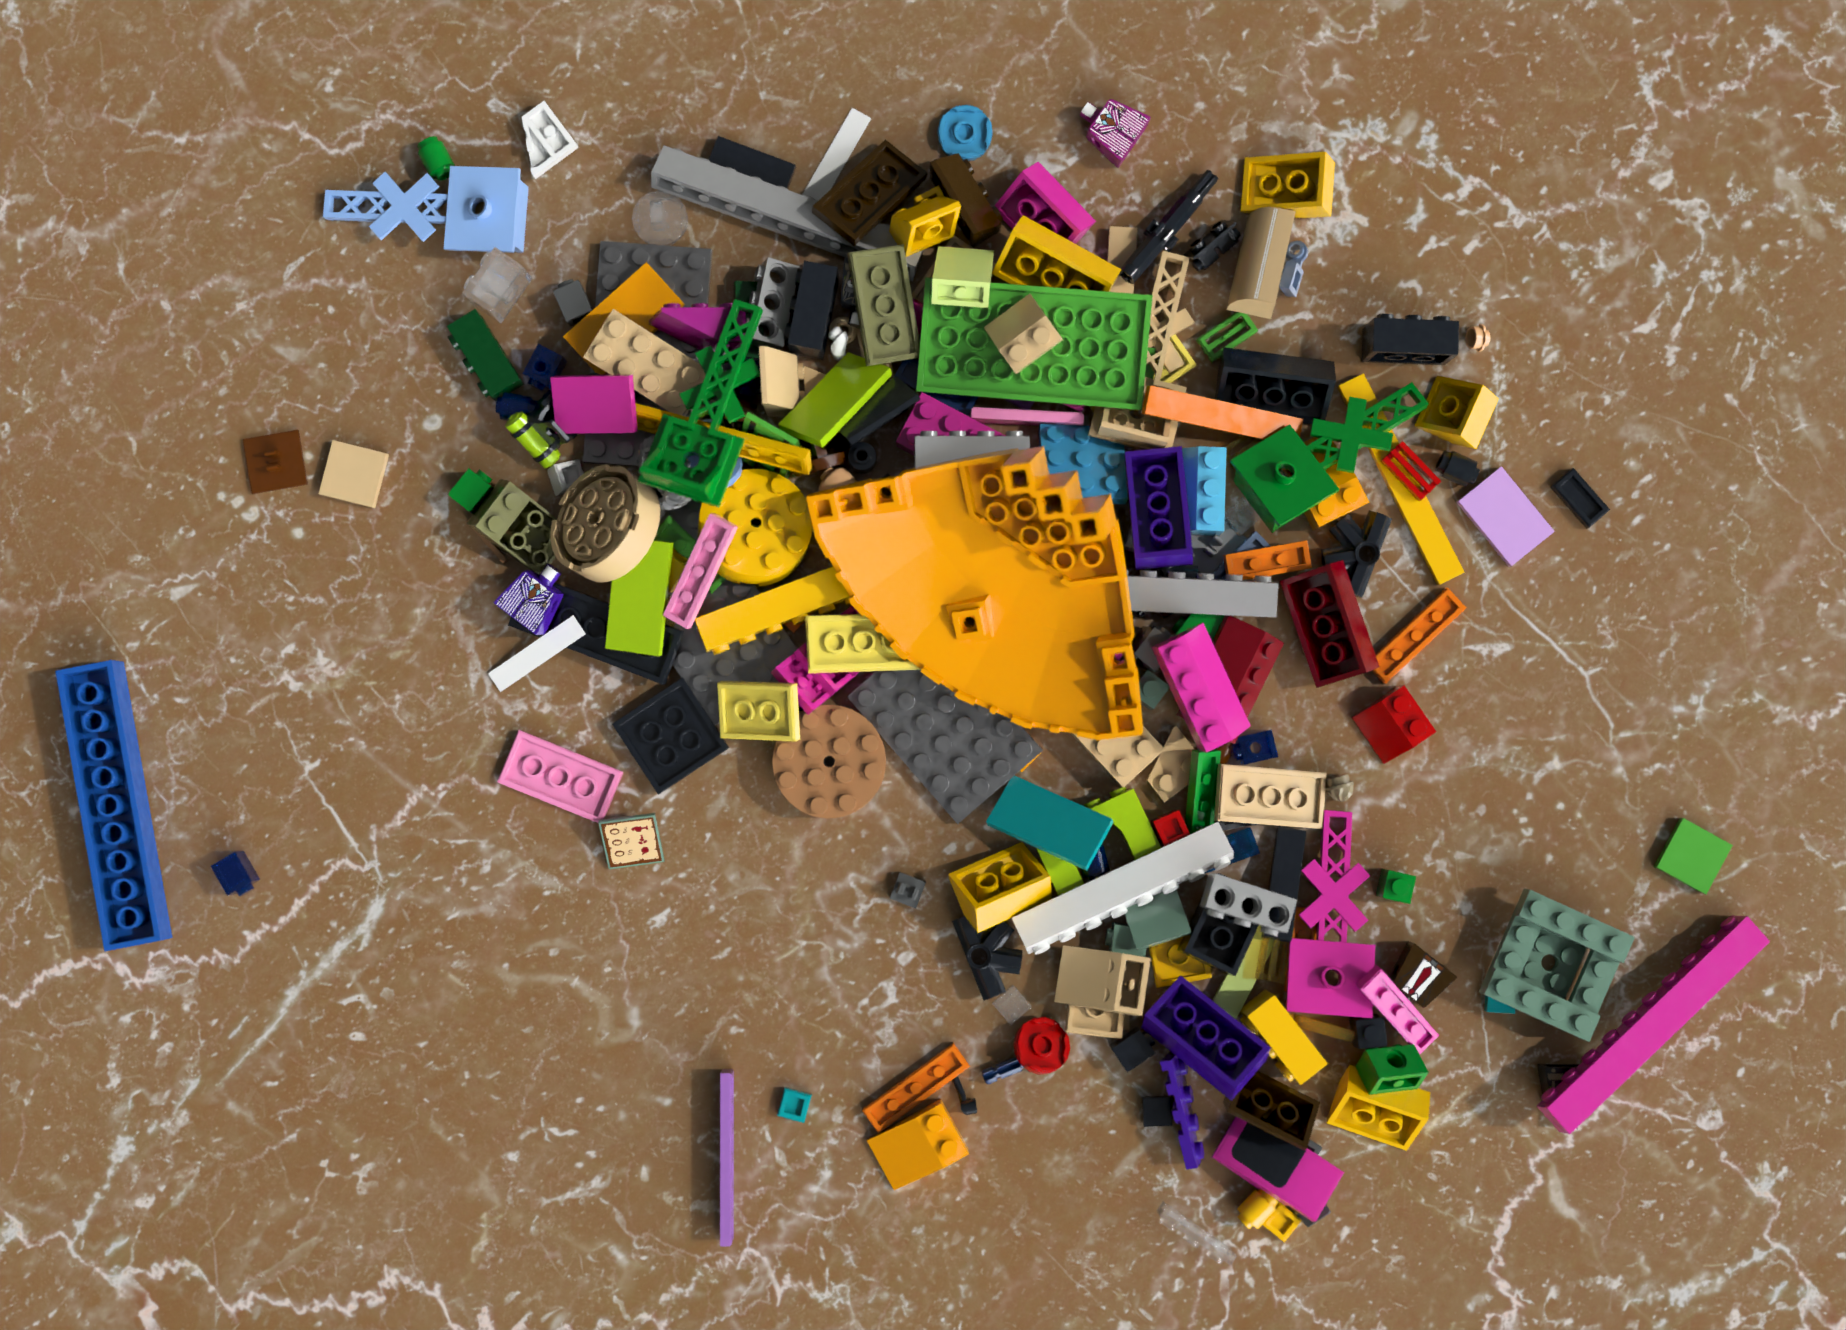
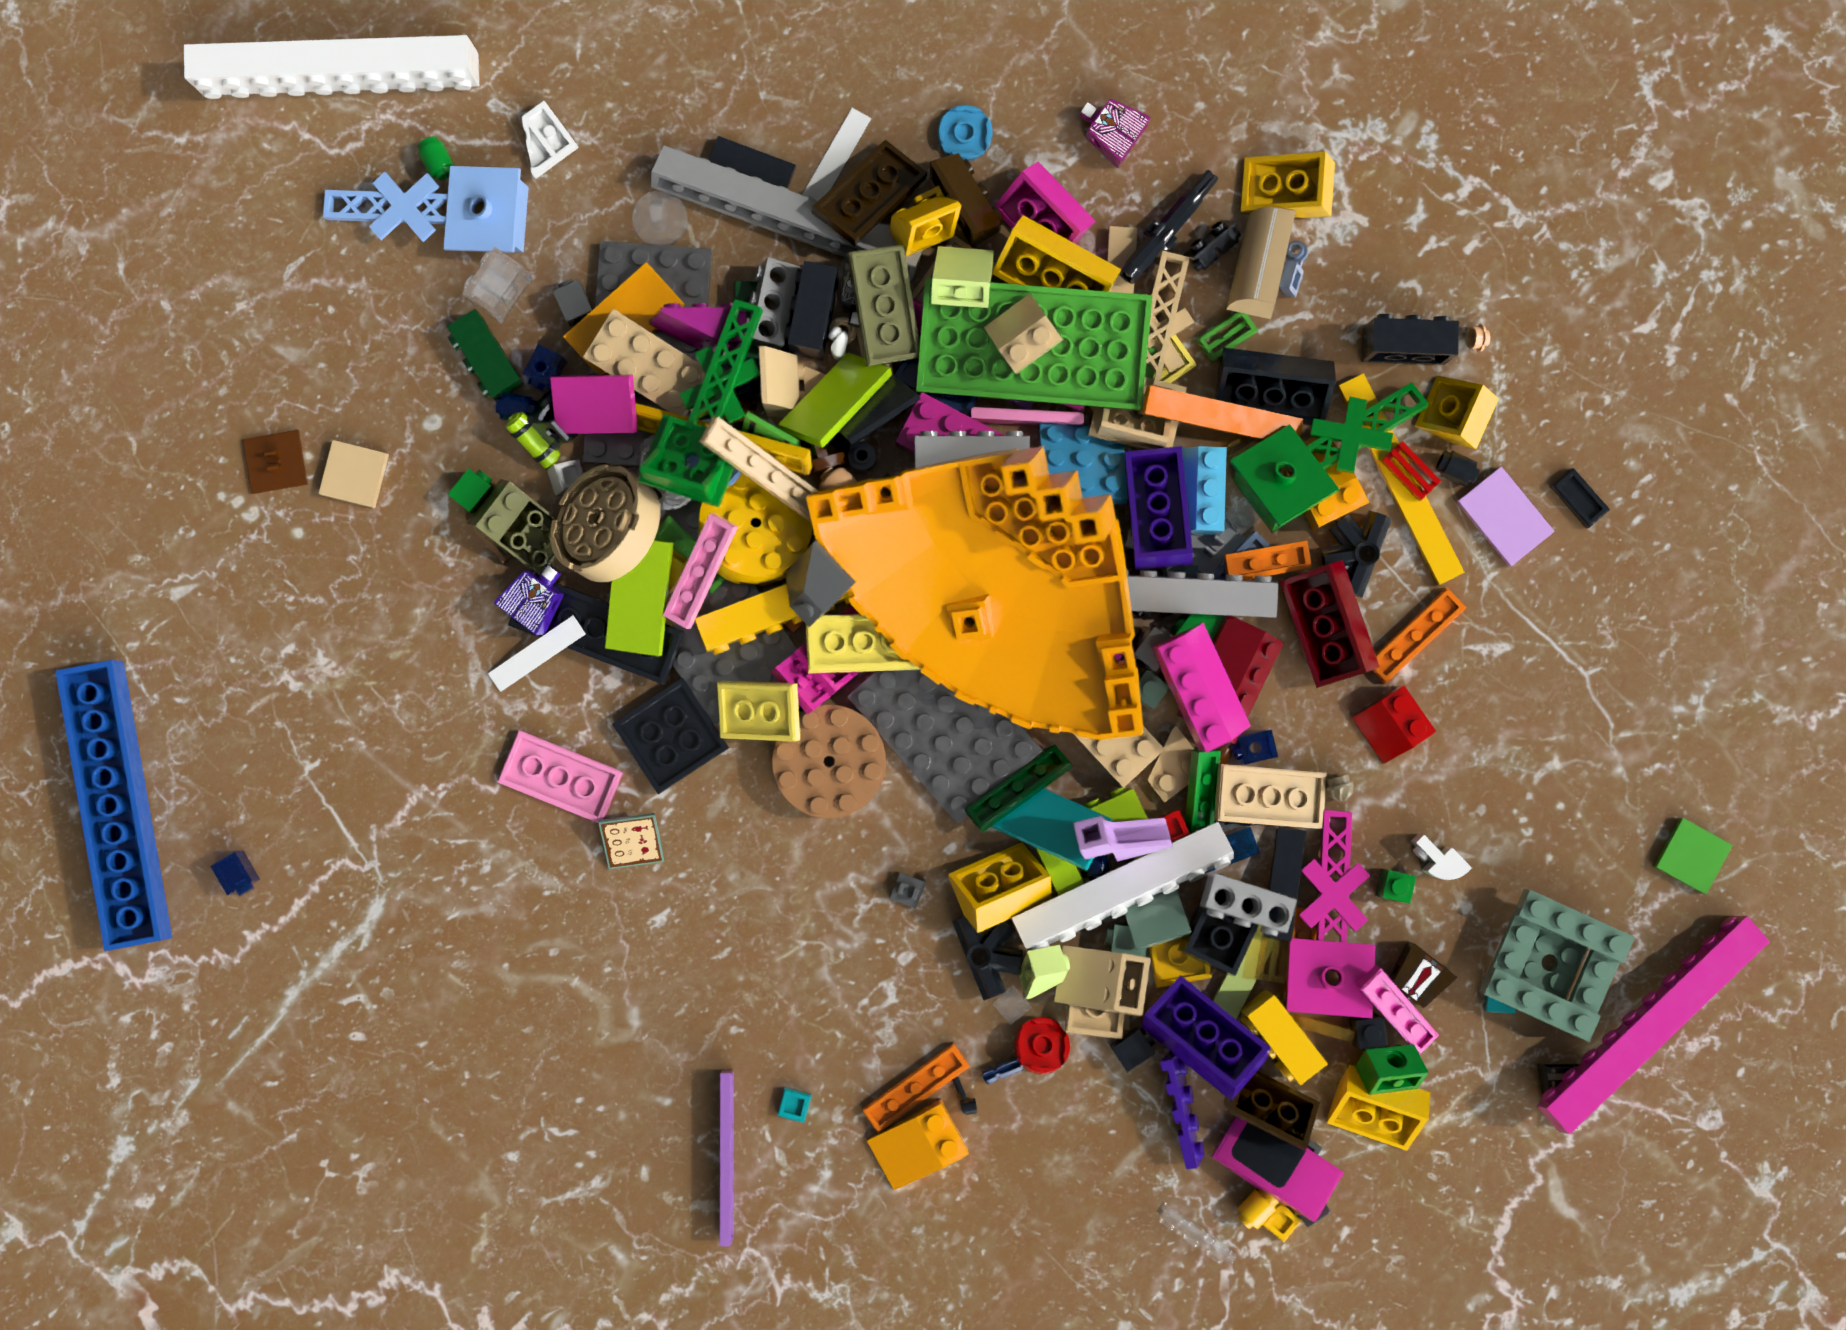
(332, 66): none -> white brick
(758, 465): none -> tan tile
(816, 583): none -> dark grey slope
(1018, 788): none -> dark green tile
(1043, 970): none -> yellowish green slope
(1123, 839): none -> lavender arch
(1156, 1111): black tile -> none
(1442, 864): none -> white brick

